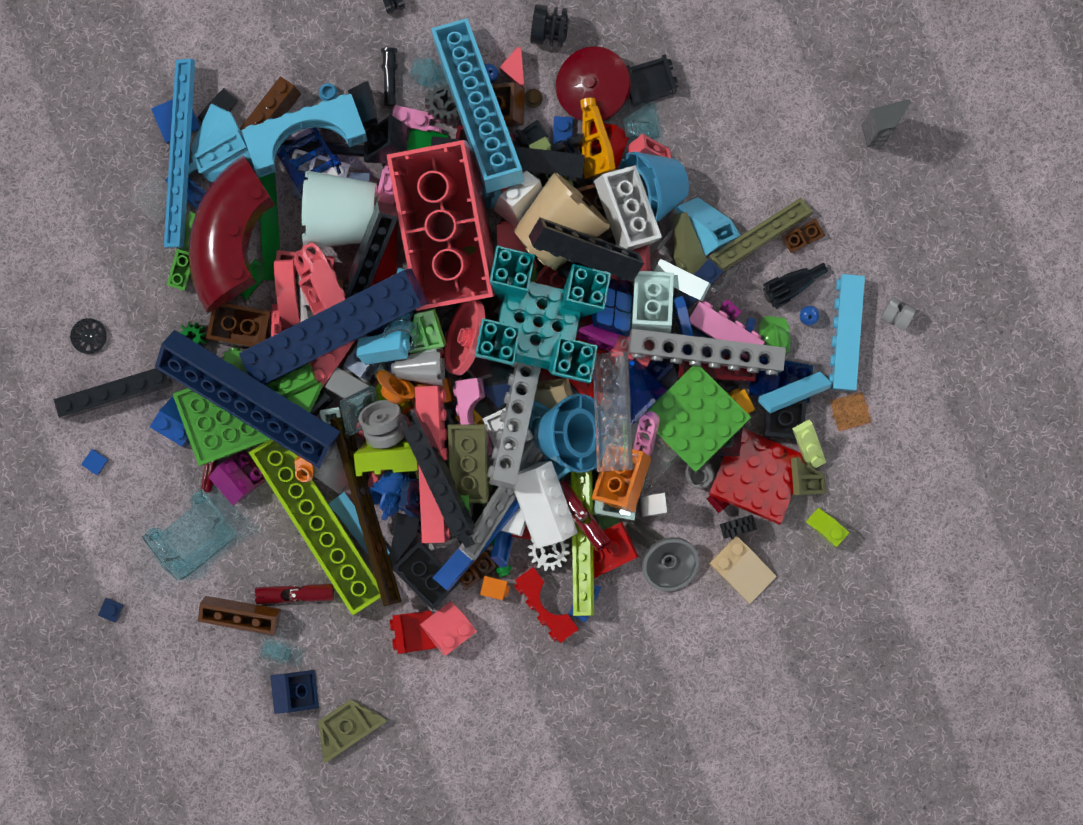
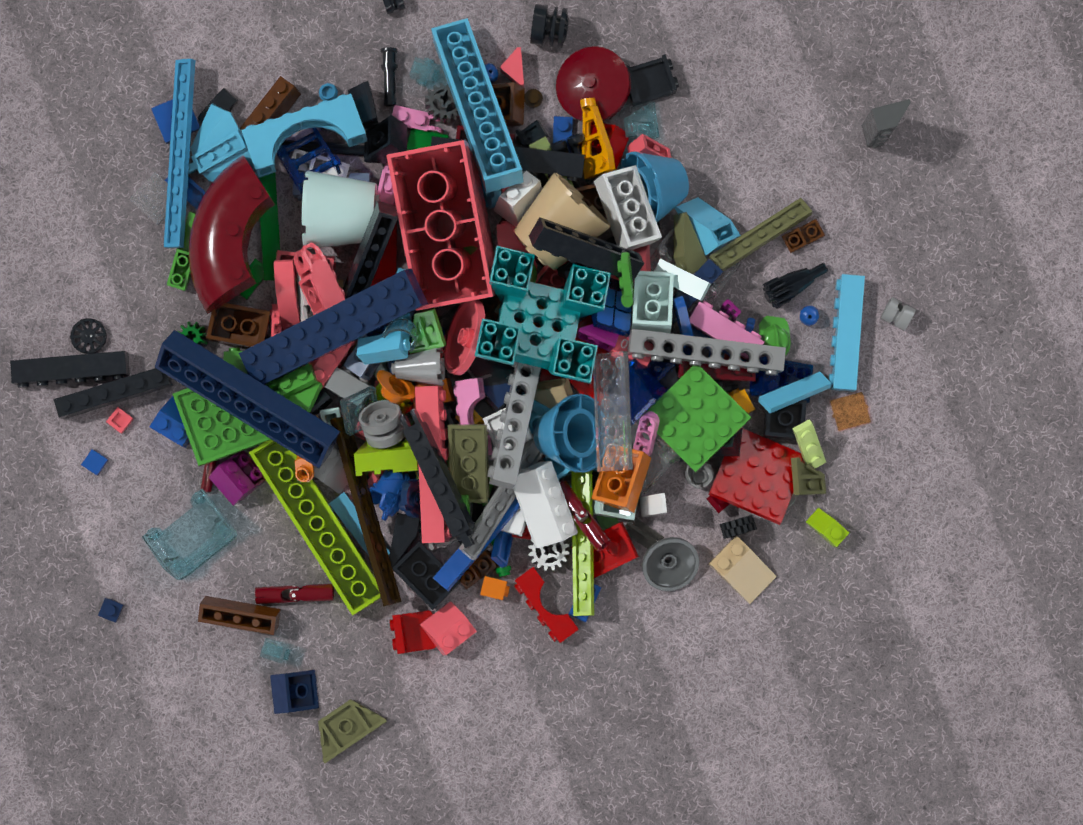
(68, 368): none -> black brick
(119, 420): none -> coral tile
(626, 280): none -> bright green hinge

